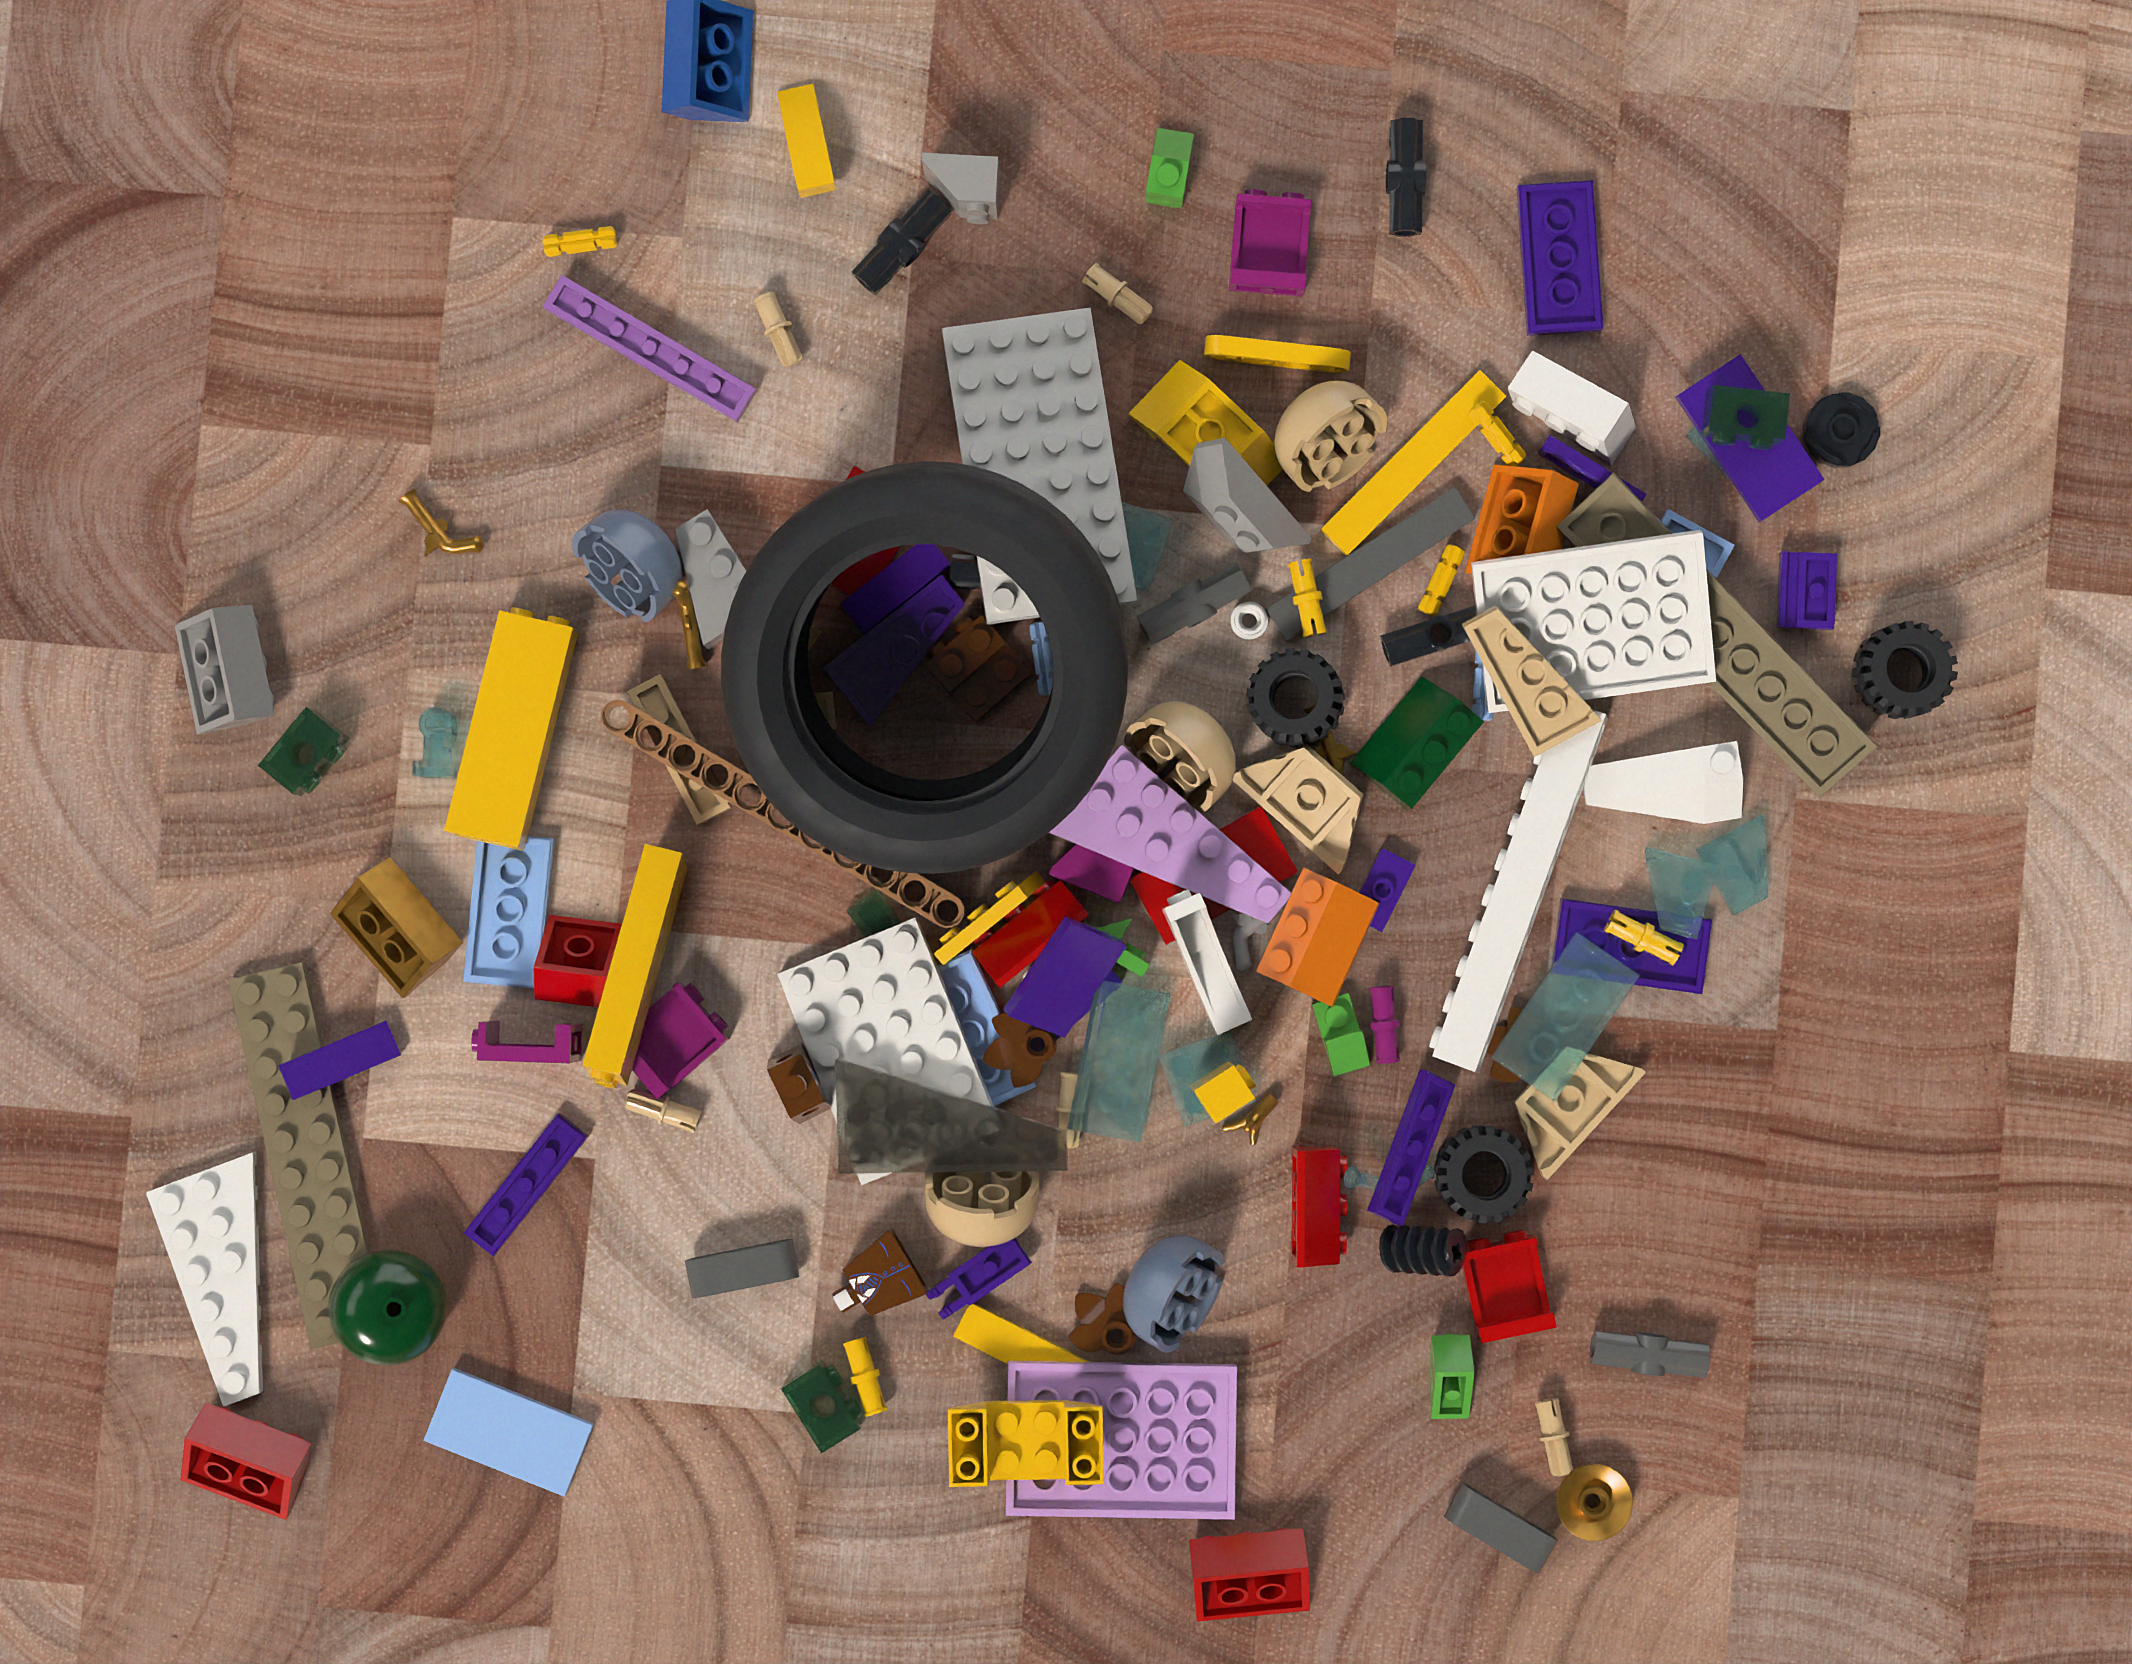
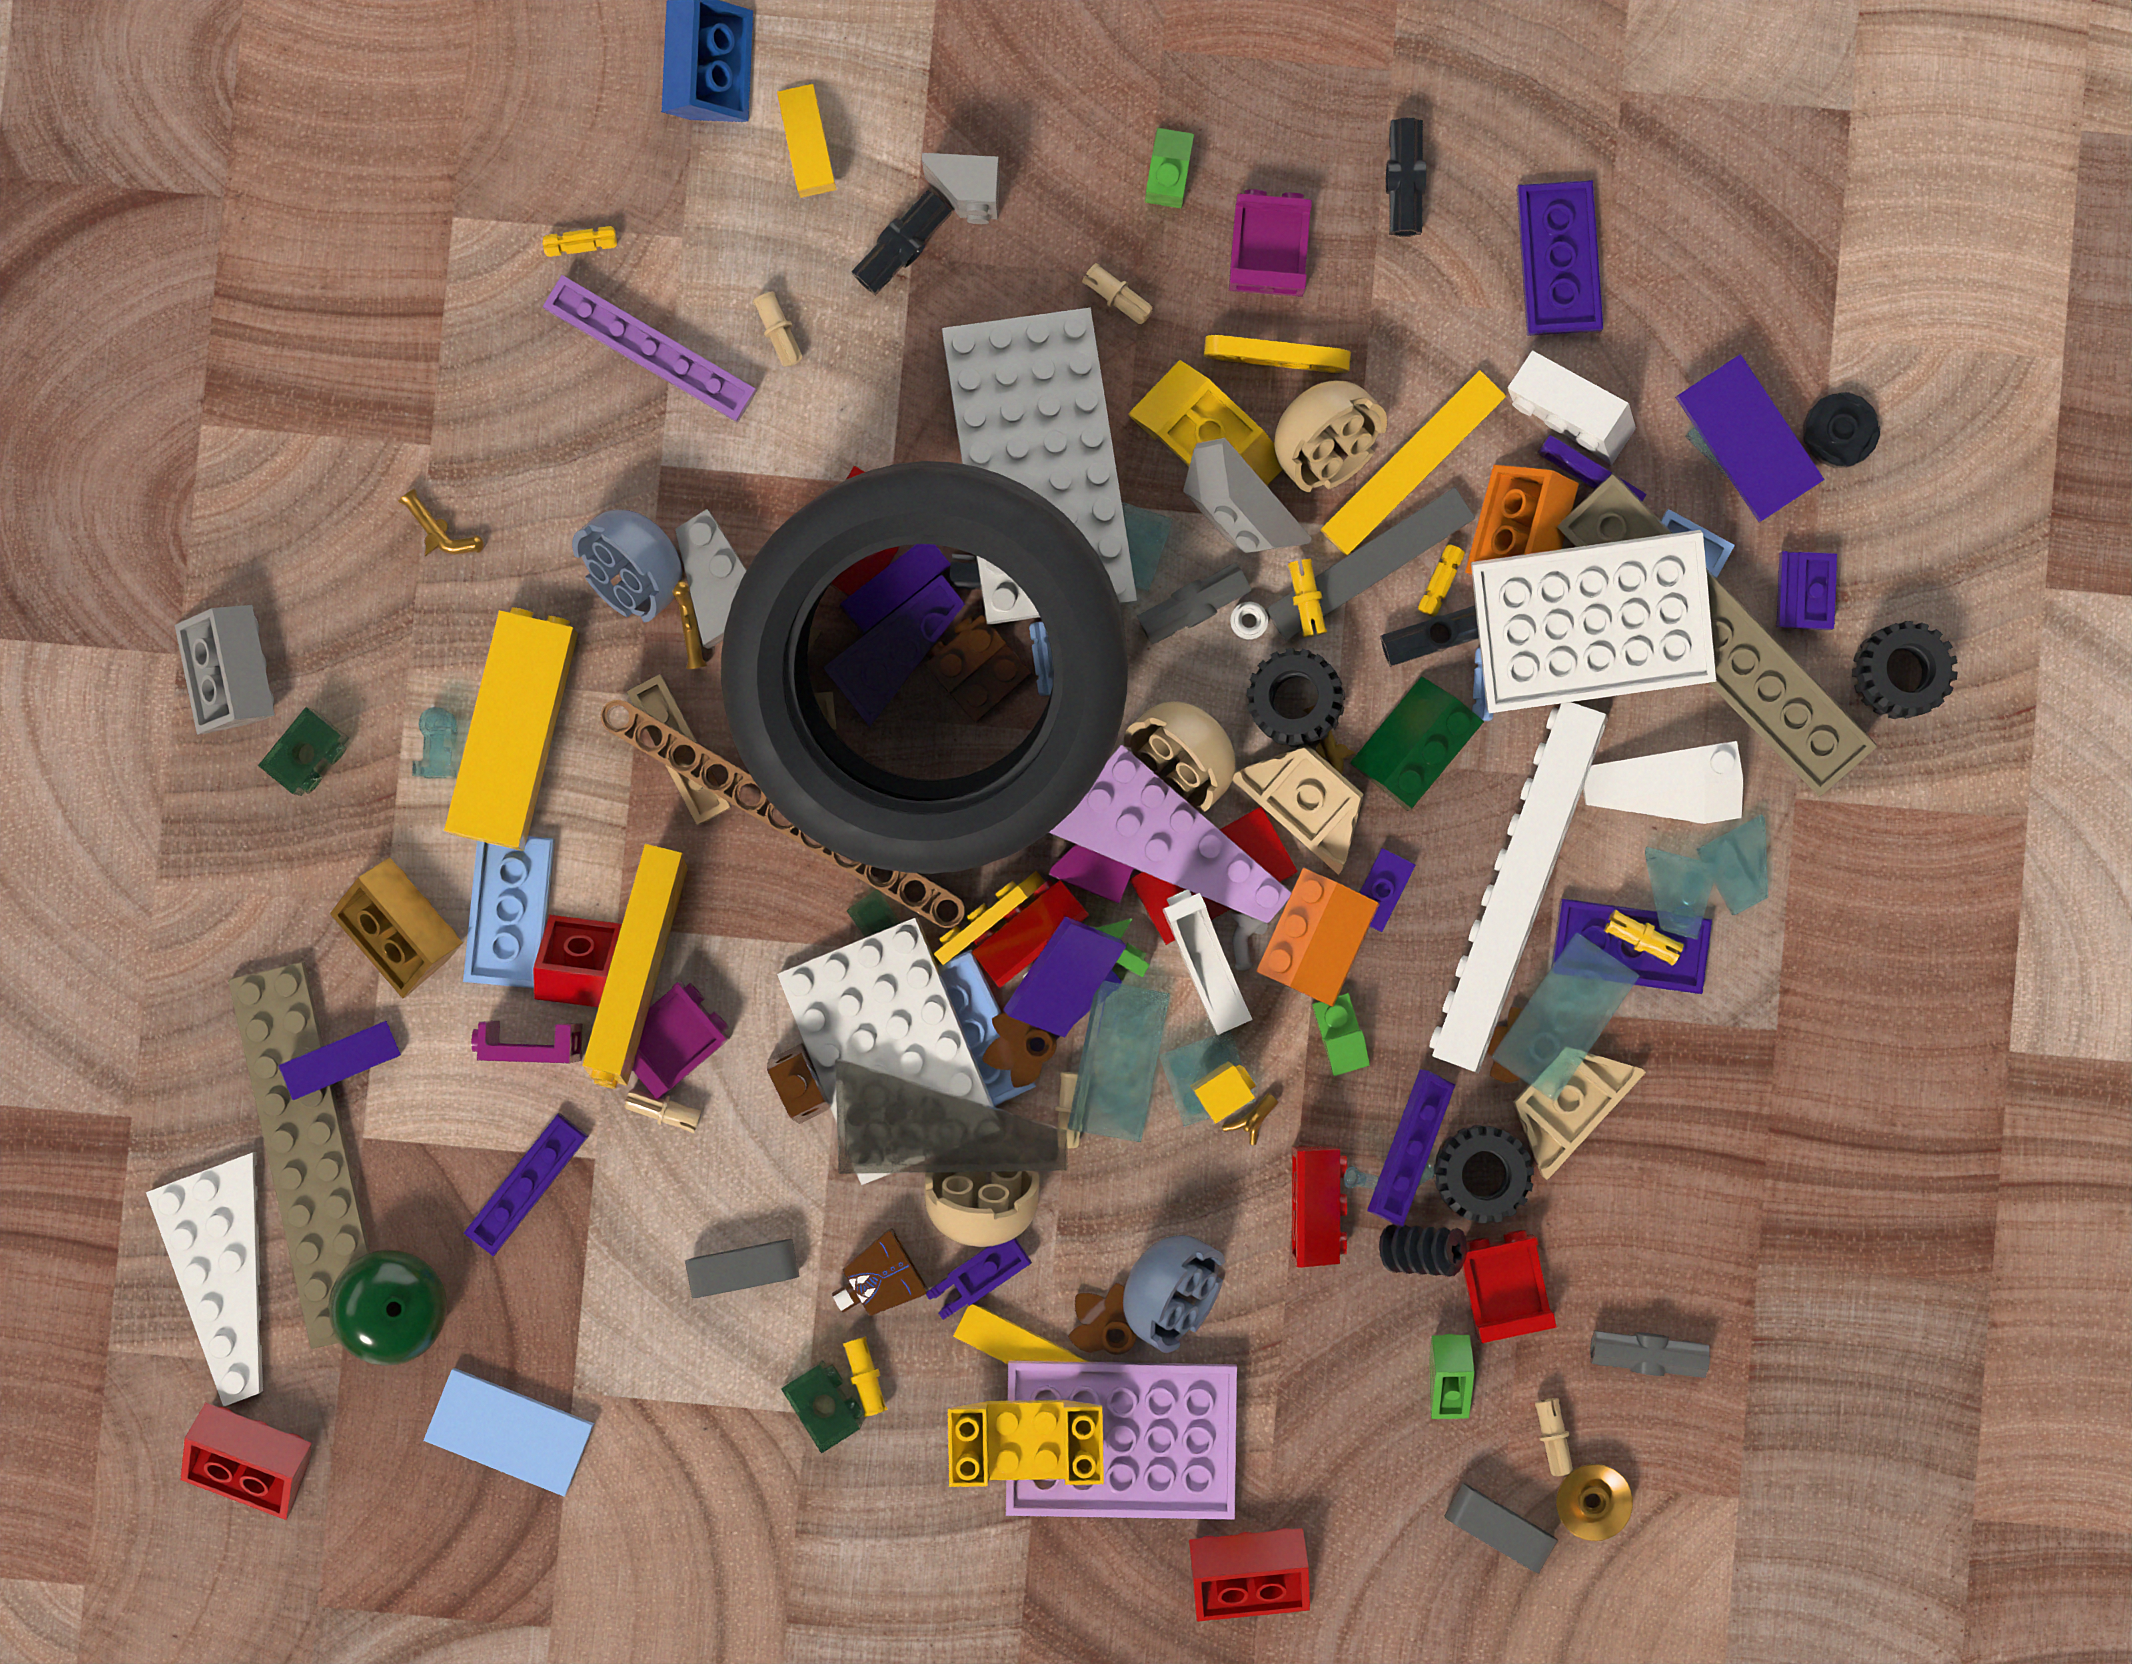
(1384, 1024): magenta pin -> none
(1497, 434): yellow axle -> none
(1531, 688): tan wing -> none
(1767, 410): clear green brick -> none

